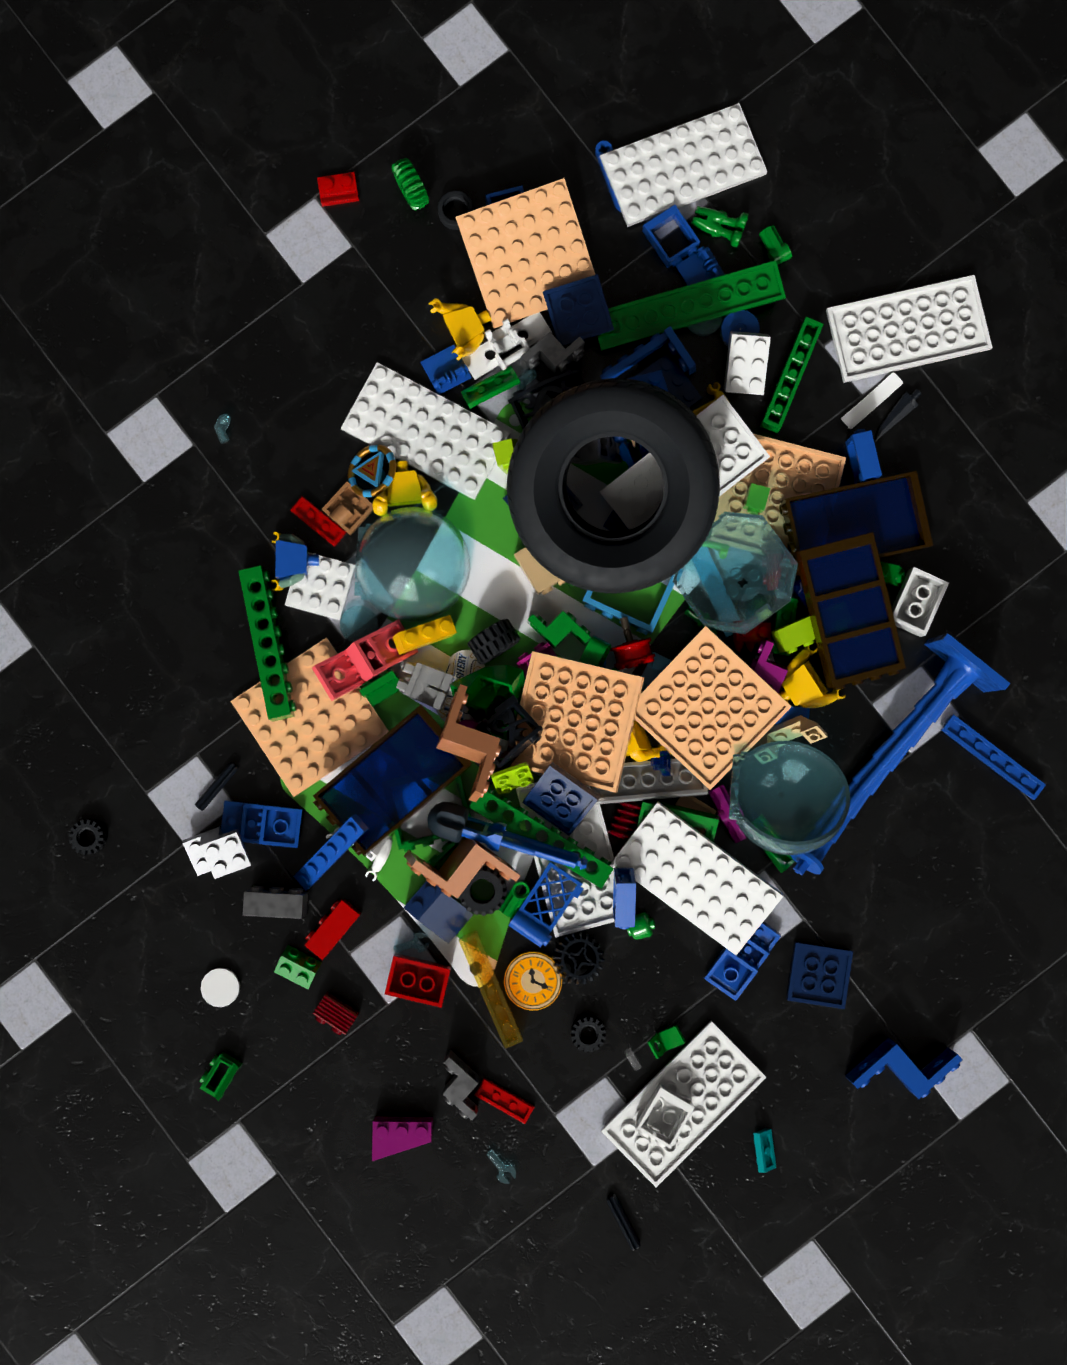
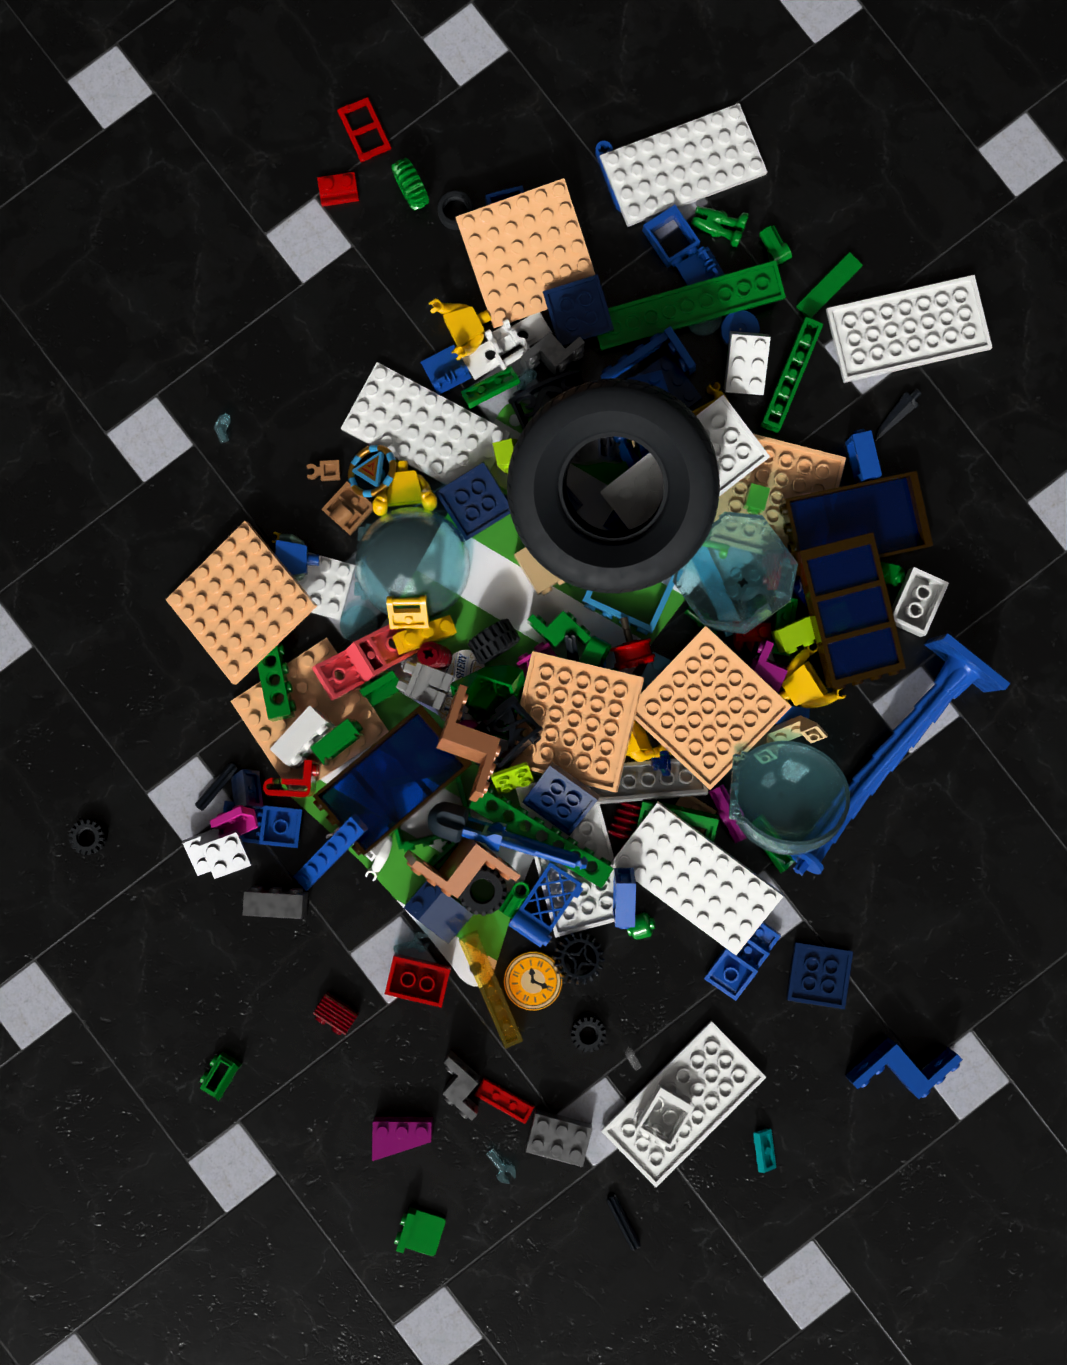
(220, 987): white tile -> none
(239, 818): none -> dark pink bracket
(241, 602): none -> light nougat plate
(247, 789): none -> dark blue panel
(295, 743): none -> white brick
(297, 967): green bracket -> none
(310, 774): none -> red piece
(318, 521): red tile -> none
(328, 470): none -> medium nougat plate
(332, 928): red brick -> none
(337, 740): none -> green window
(352, 134): none -> red window
(408, 617): none -> yellow plate
(420, 1232): none -> green bracket
(434, 655): none -> dark red piece
(474, 501): none -> dark blue plate
(559, 1138): none -> flat silver brick
(571, 646): none -> black axle
(666, 1040): green bracket -> none
(829, 285): none -> green tile
(872, 400): white sticker -> none
(993, 757): blue plate -> none

